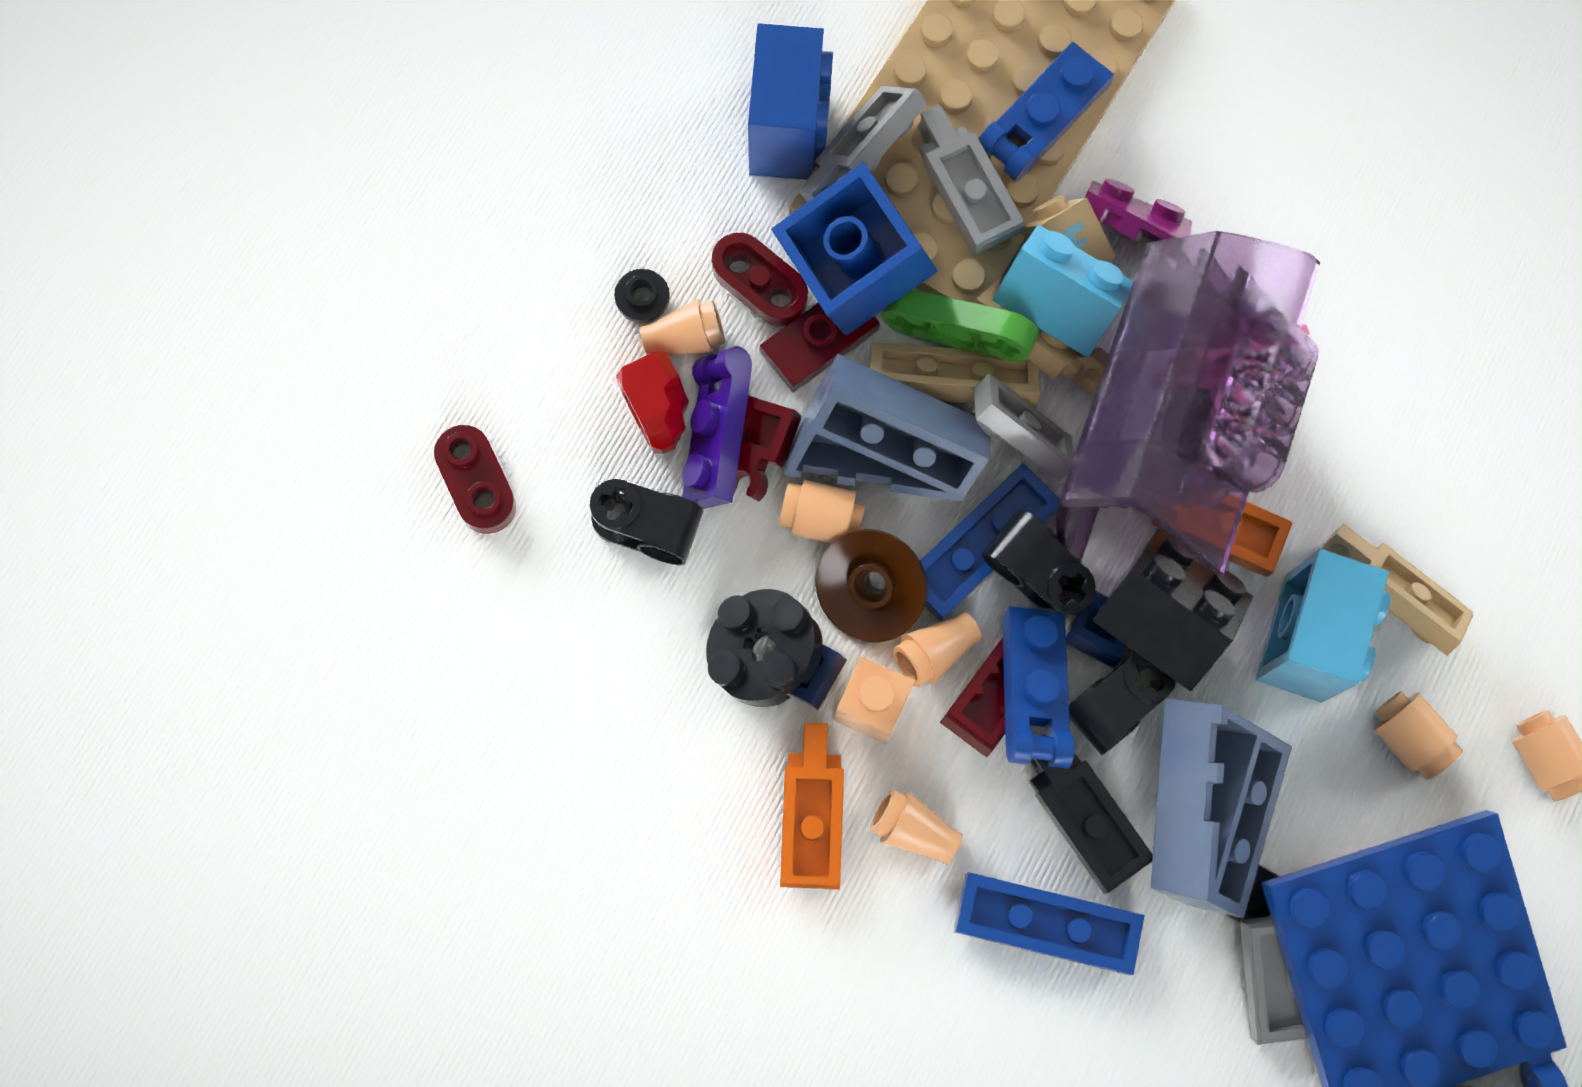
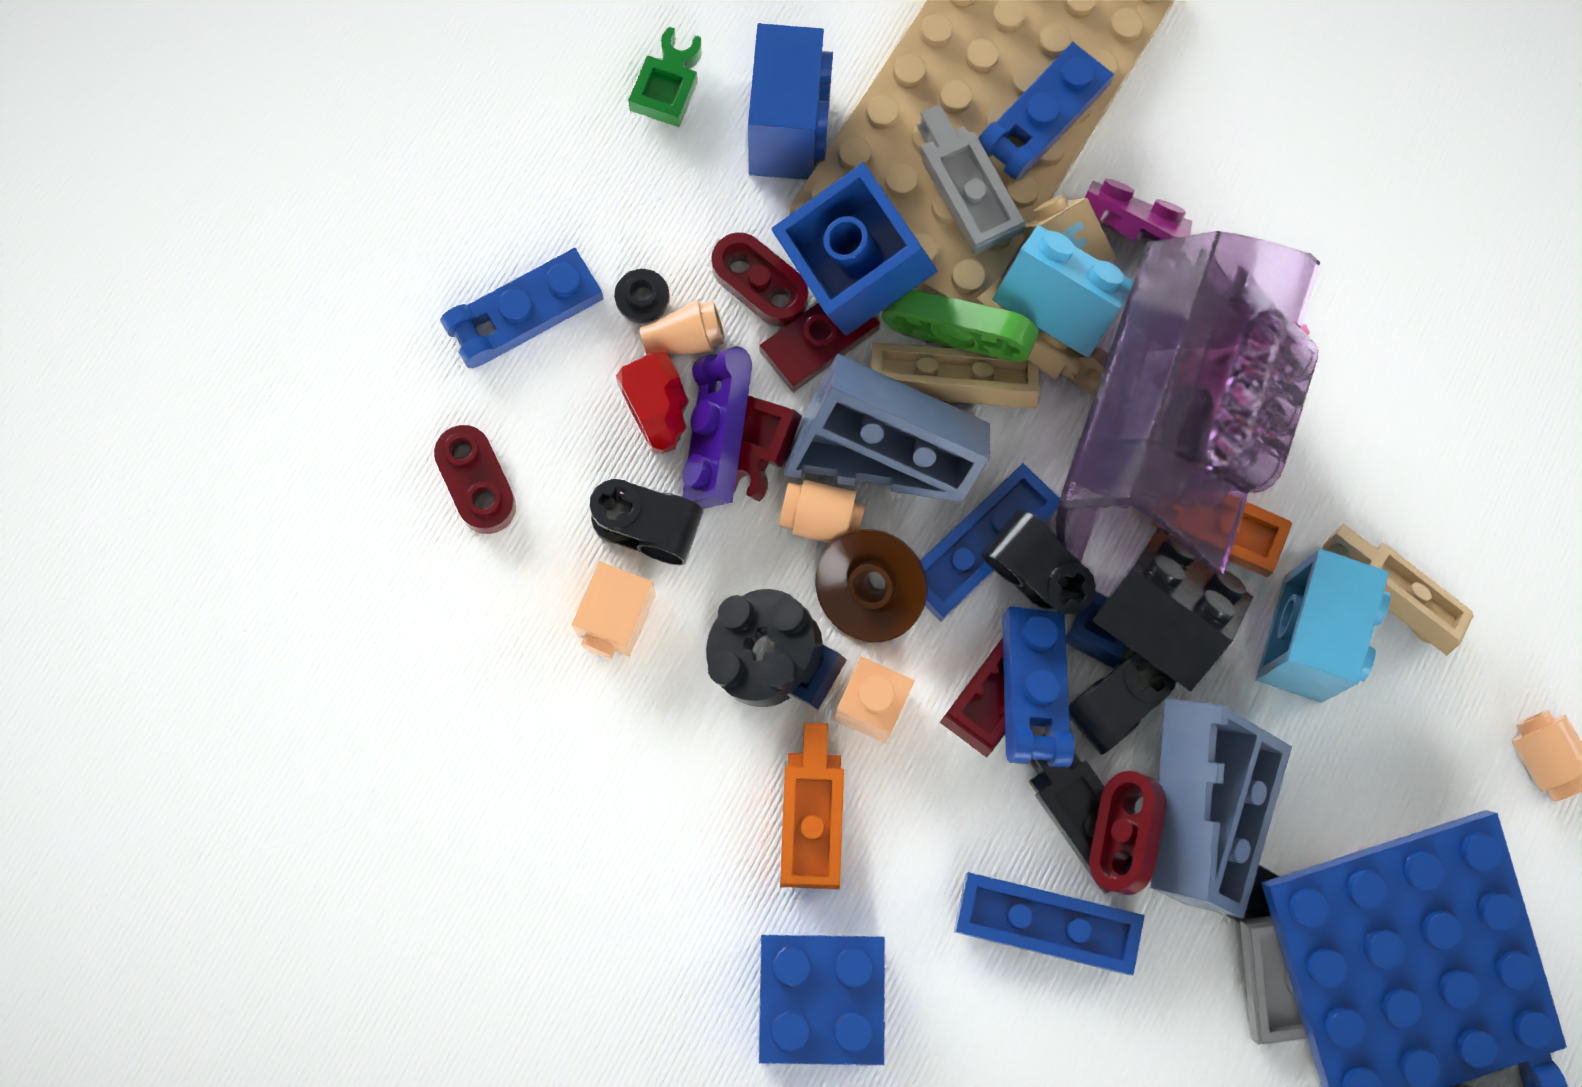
(522, 308): none -> blue plate
(613, 611): none -> light nougat brick
(667, 84): none -> green plate
(822, 1000): none -> blue brick
(867, 136): light grey hinge -> none
(914, 827): light nougat cone -> none
(934, 649): light nougat cone -> none
(1035, 436): light grey plate -> none
(1126, 834): none -> dark red plate
(1417, 734): light nougat brick -> none

